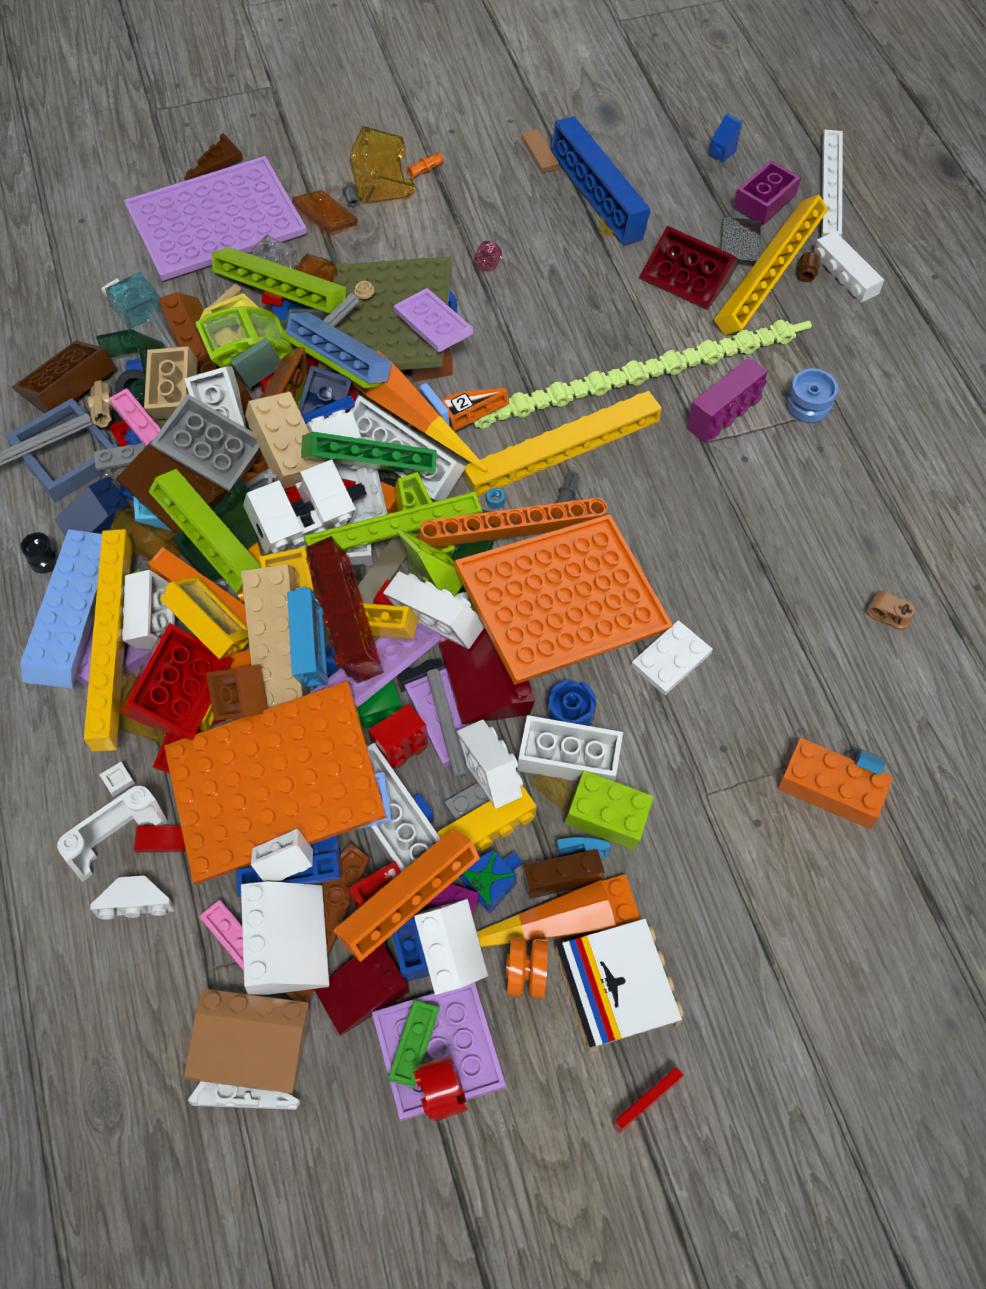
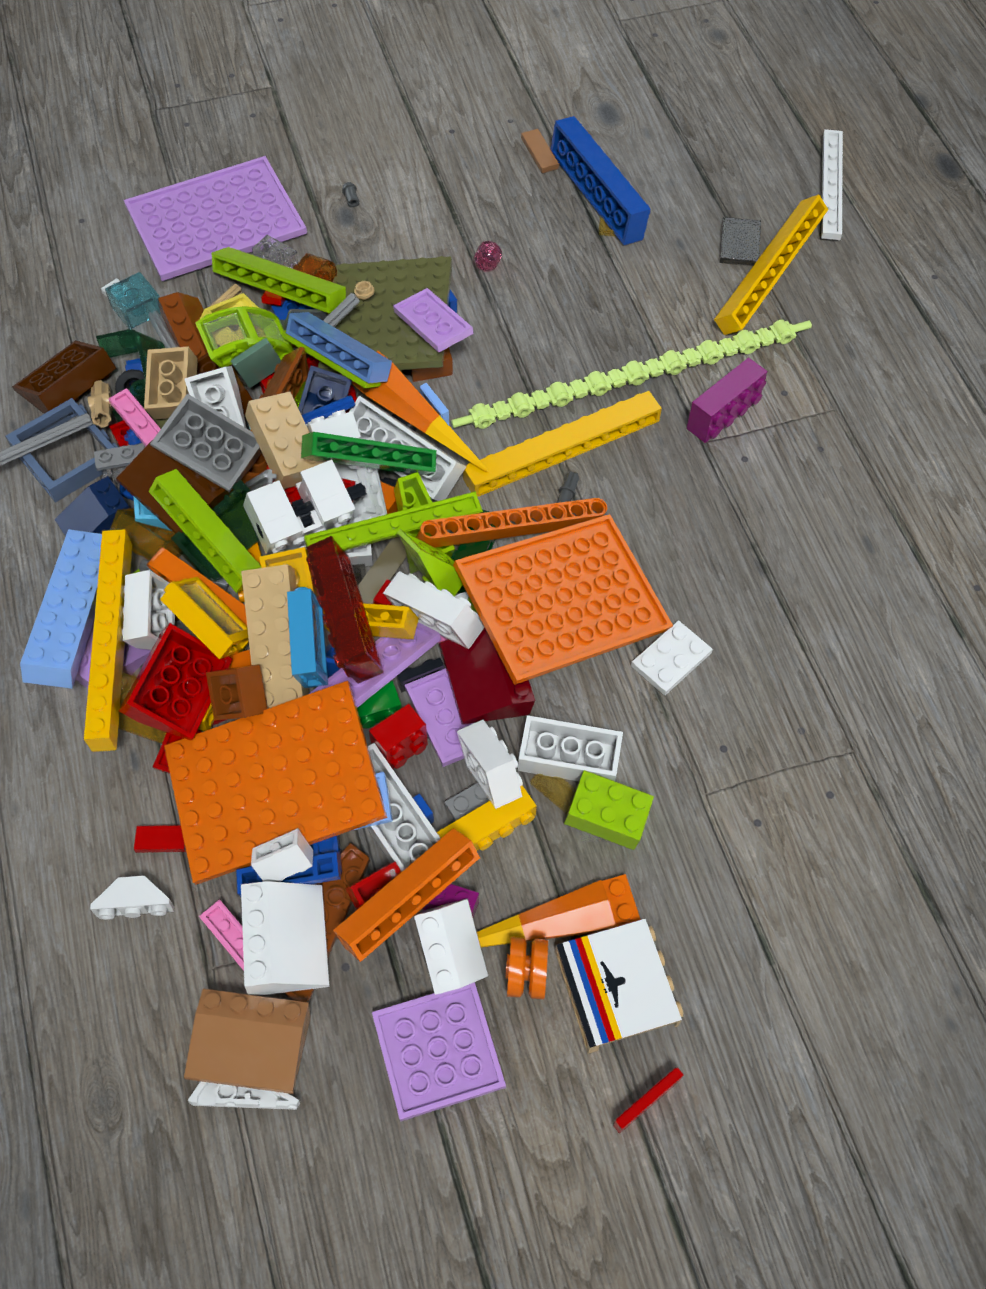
(39, 552): black wheel -> none
(117, 779): white plate -> none
(133, 804): white windscreen -> none
(215, 158): reddish brown wing -> none
(324, 211): clear orange tile -> none
(362, 989): dark red slope -> none
(378, 167): clear yellow windscreen -> none
(410, 952): blue brick -> none
(414, 1043): bright green tile -> none
(425, 165): orange pin -> none
(441, 1088): red brick -> none
(446, 723): light grey axle -> none
(472, 405): orange slope -> none
(492, 878): torso -> none
(498, 493): dark azure axle -> none
(562, 873): reddish brown brick -> none
(572, 703): blue brick -> none
(581, 844): dark azure slope -> none
(689, 268): dark red slope -> none
(726, 138): blue slope -> none
(767, 191): magenta brick -> none
(809, 266): reddish brown brick -> none
(812, 395): medium blue wheel -> none
(835, 783): orange brick -> none
(848, 266): white brick -> none
(870, 761): dark azure slope -> none
(889, 609): medium nougat piece -> none

